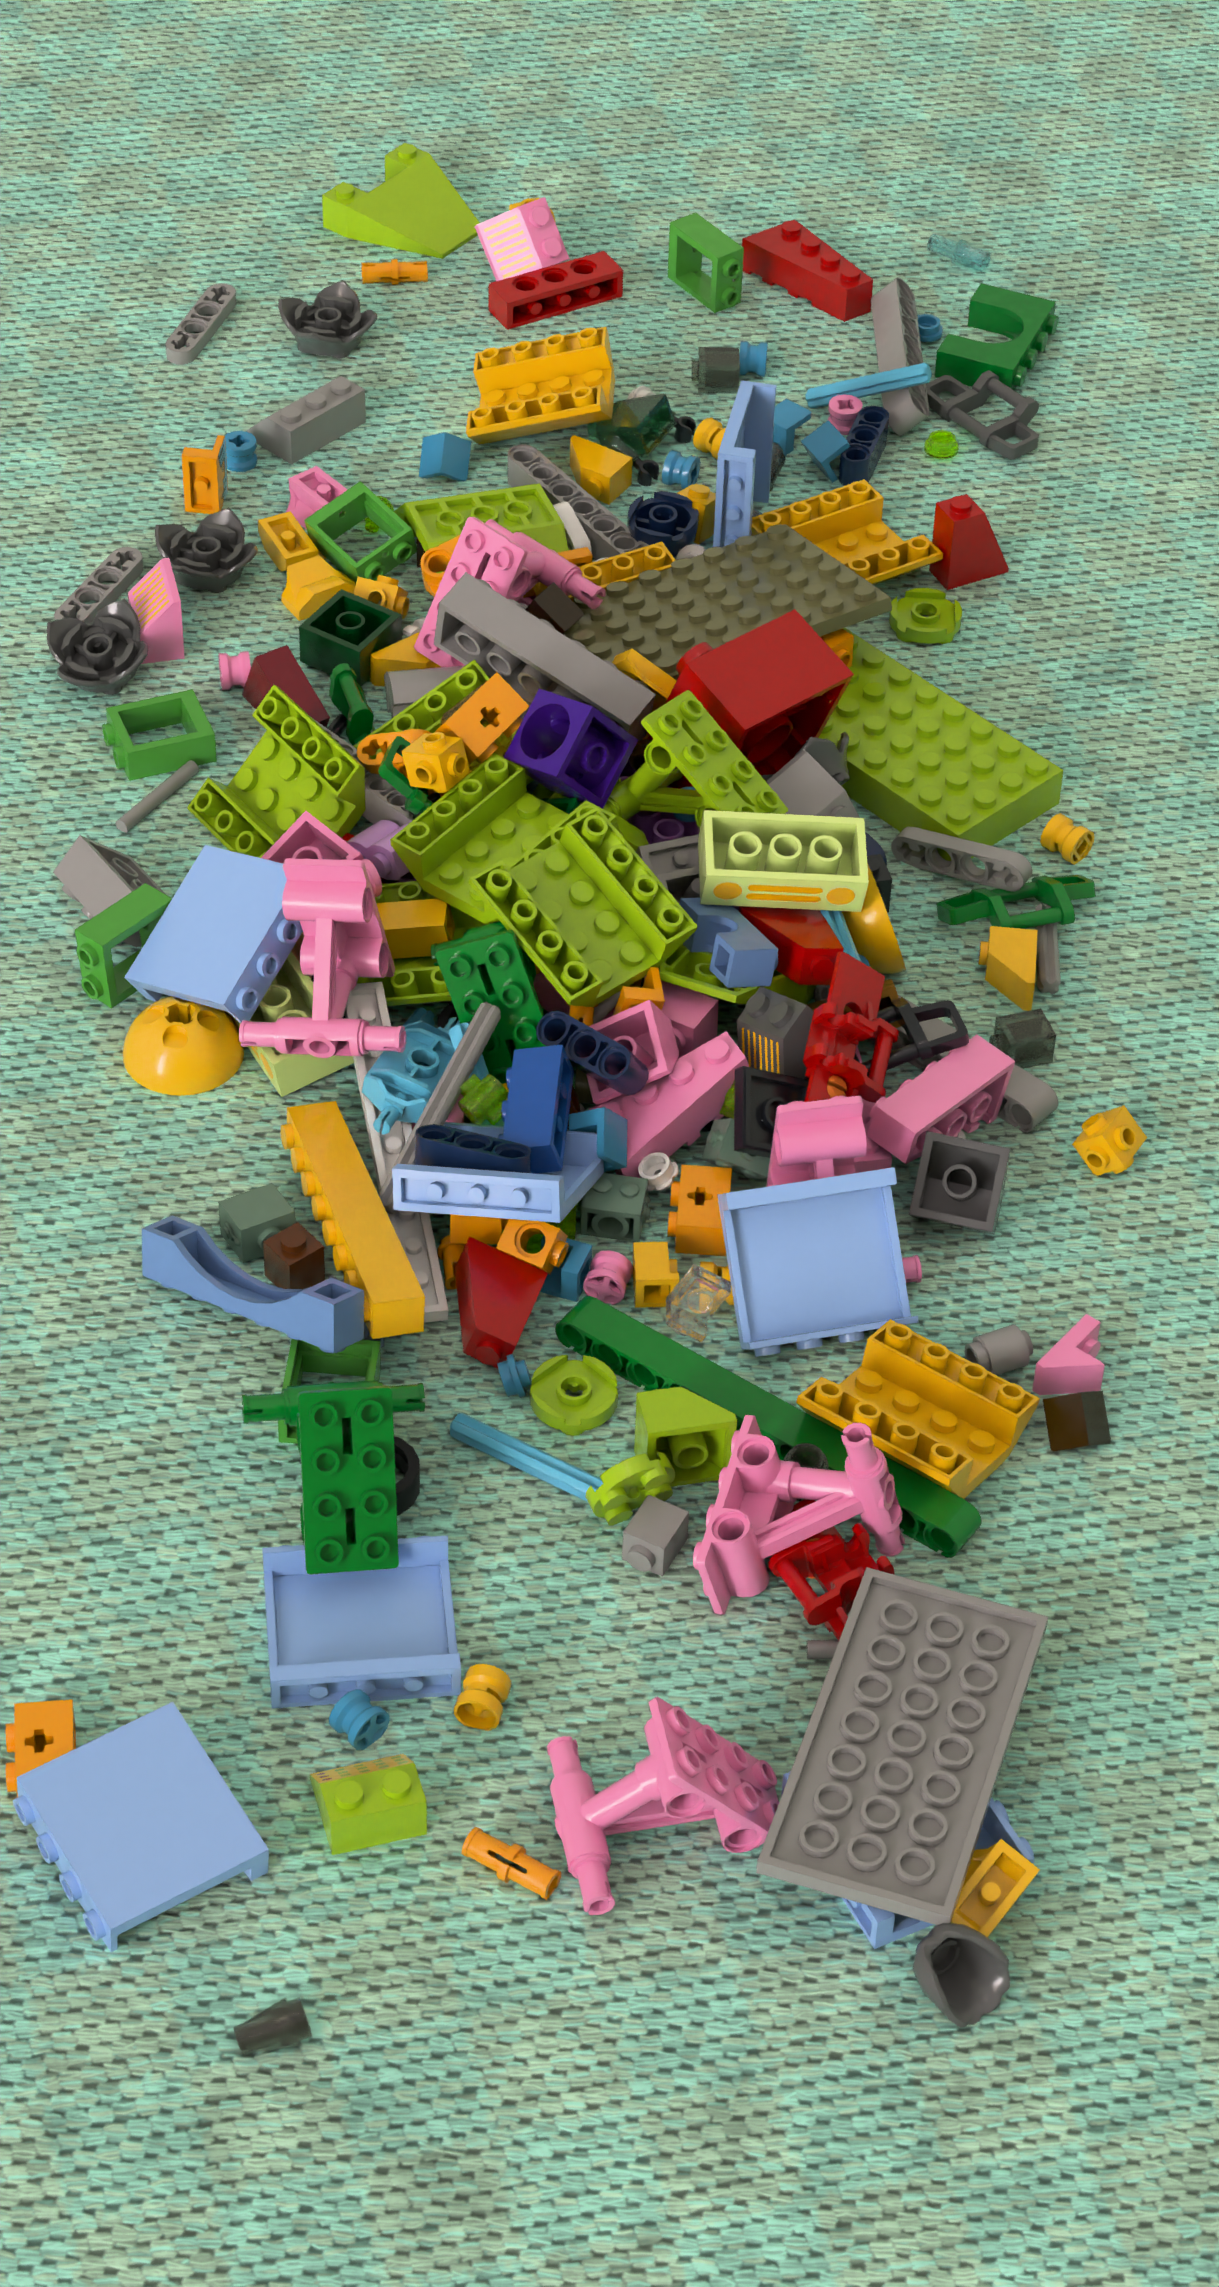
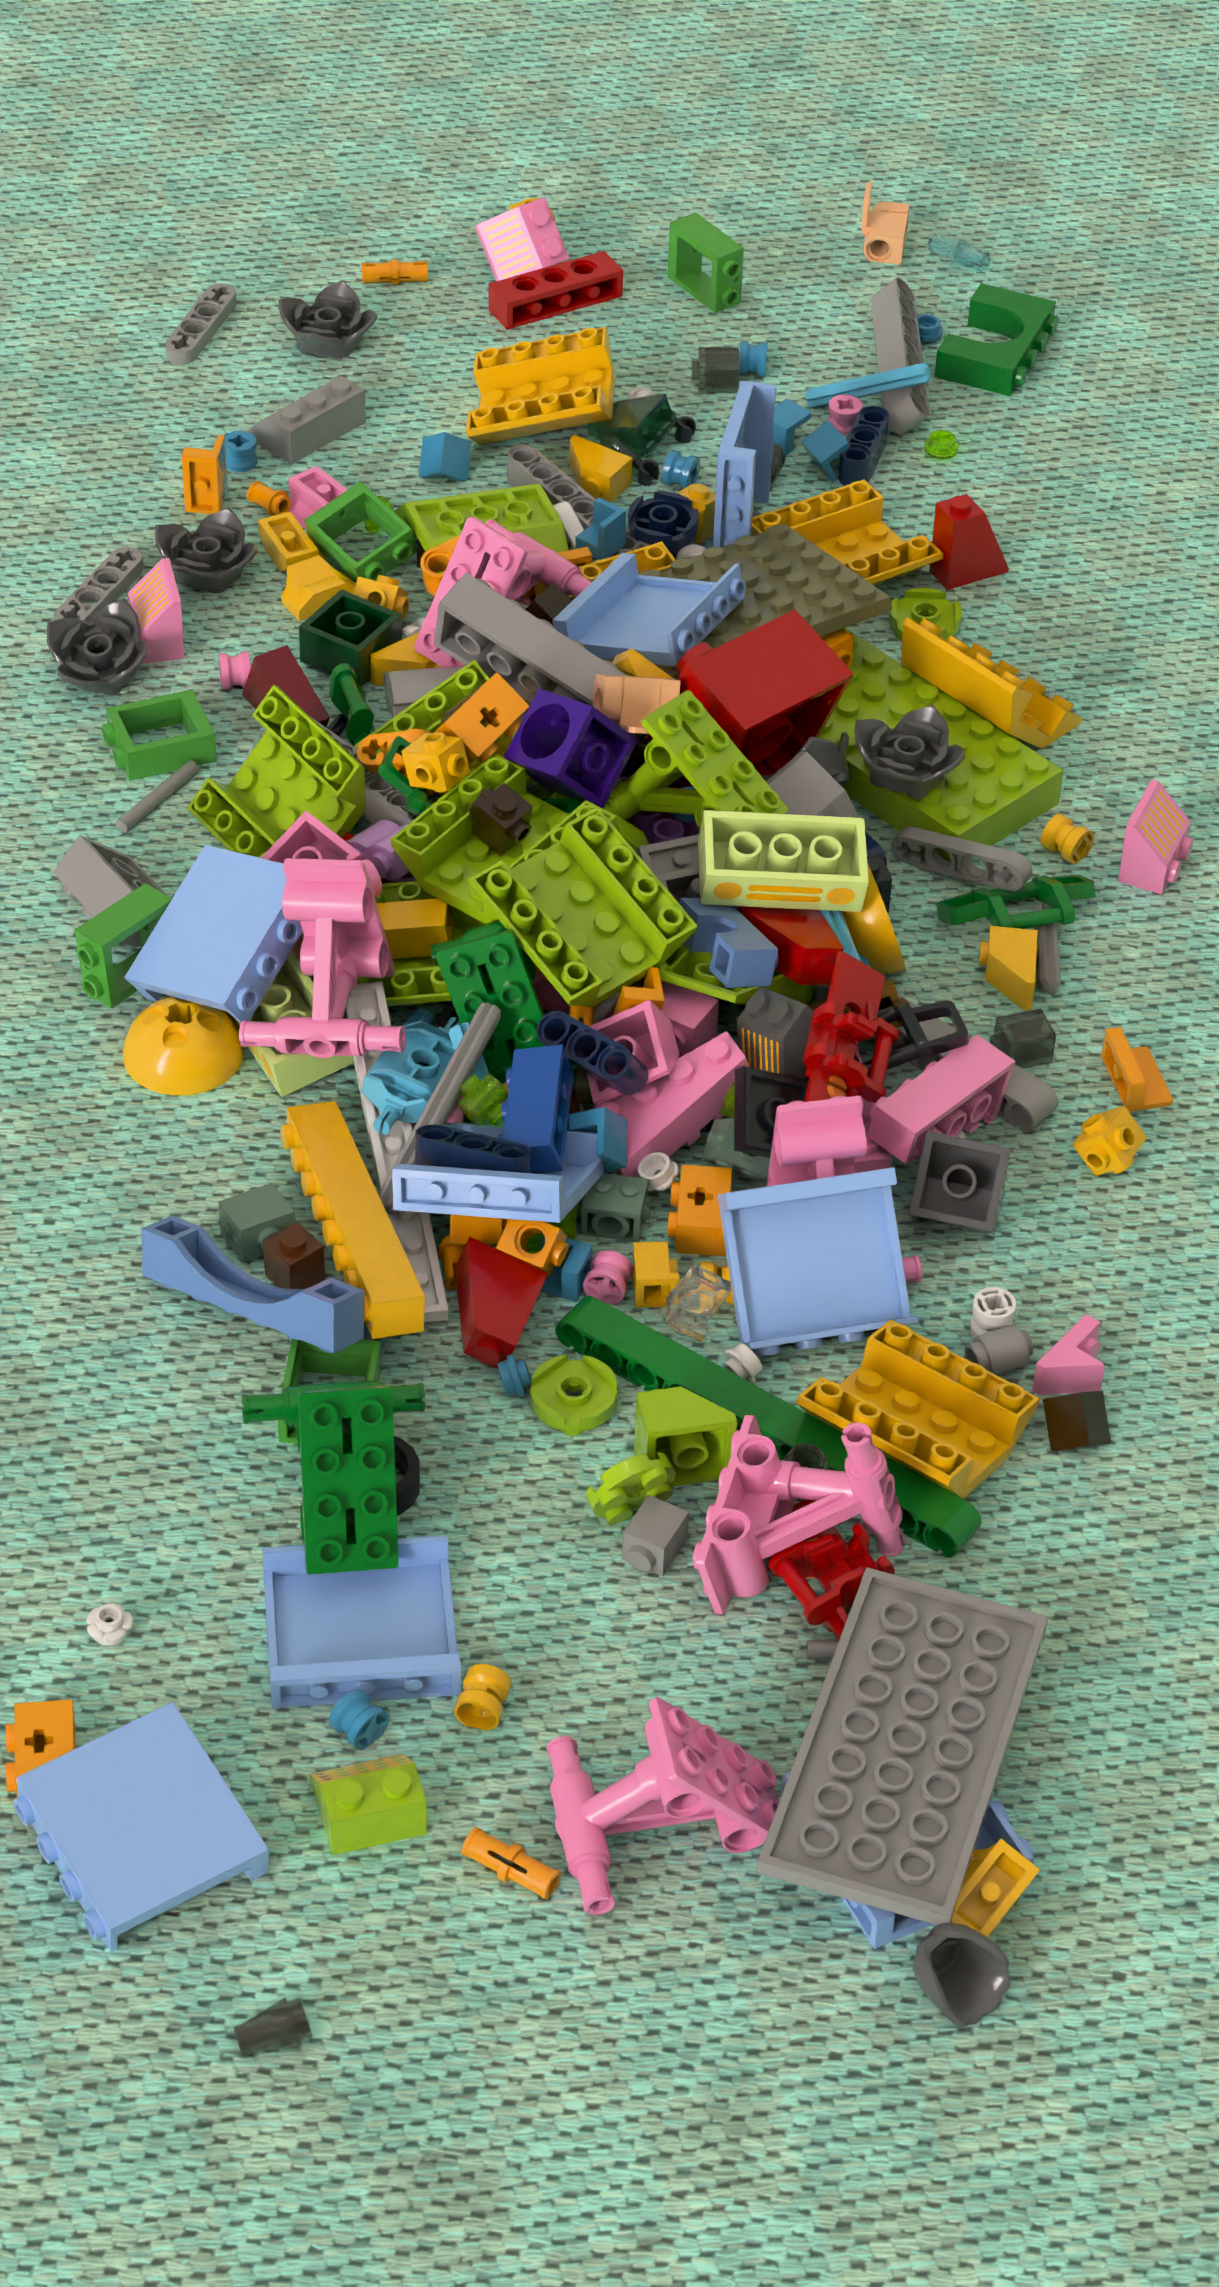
(109, 1632): none -> white plate
(273, 501): none -> light orange pin
(408, 212): lime wedge -> none
(501, 818): none -> dark brown brick
(523, 1456): medium azure axle -> none
(606, 533): none -> dark azure panel
(631, 698): none -> light nougat piece
(648, 613): none -> light blue panel
(709, 436): yellow wheel -> none
(742, 1362): none -> white plate
(808, 270): red wedge -> none
(884, 229): none -> light nougat piece
(910, 755): none -> dark grey brick
(968, 399): dark grey bar -> none
(986, 686): none -> yellow slope
(992, 1310): none -> white wheel
(1134, 1073): none -> light orange panel
(1155, 841): none -> bright pink slope

